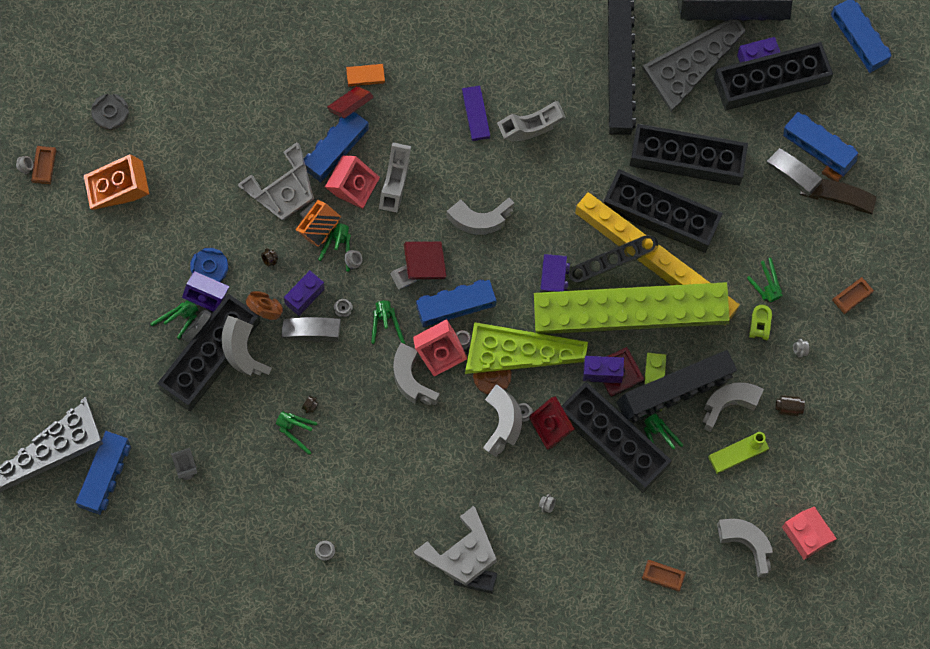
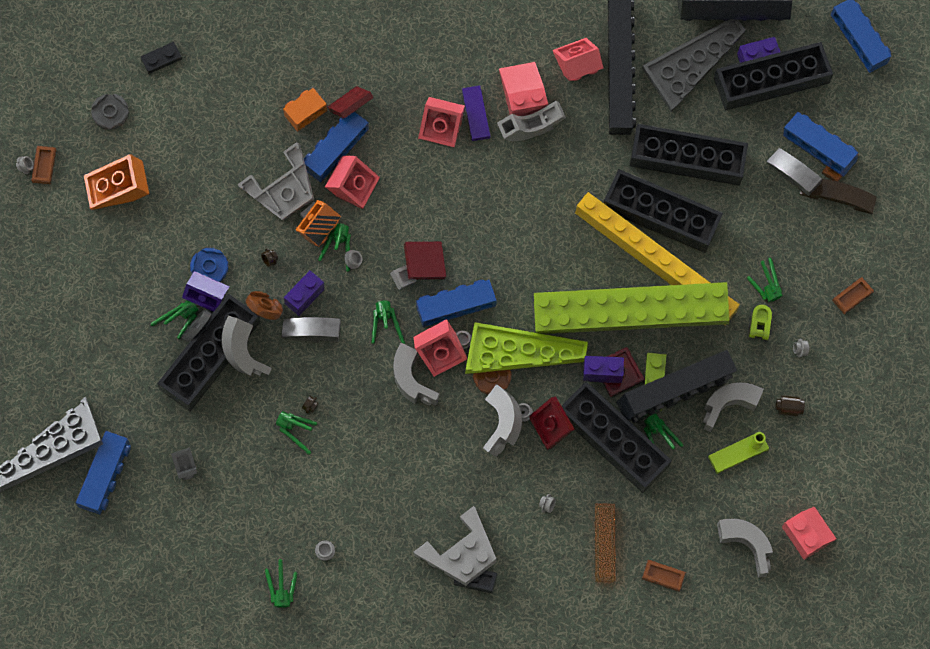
(161, 57): none -> black plate
(281, 598): none -> green plant
(305, 109): none -> orange brick
(343, 303): light grey plate -> none
(365, 75): orange tile -> none
(396, 177): light grey arch -> none
(441, 121): none -> coral slope
(479, 223): light grey arch -> none
(523, 89): none -> coral slope
(554, 273): dark purple brick -> none
(578, 59): none -> coral slope
(604, 542): none -> clear orange tile
(605, 264): black beam -> none

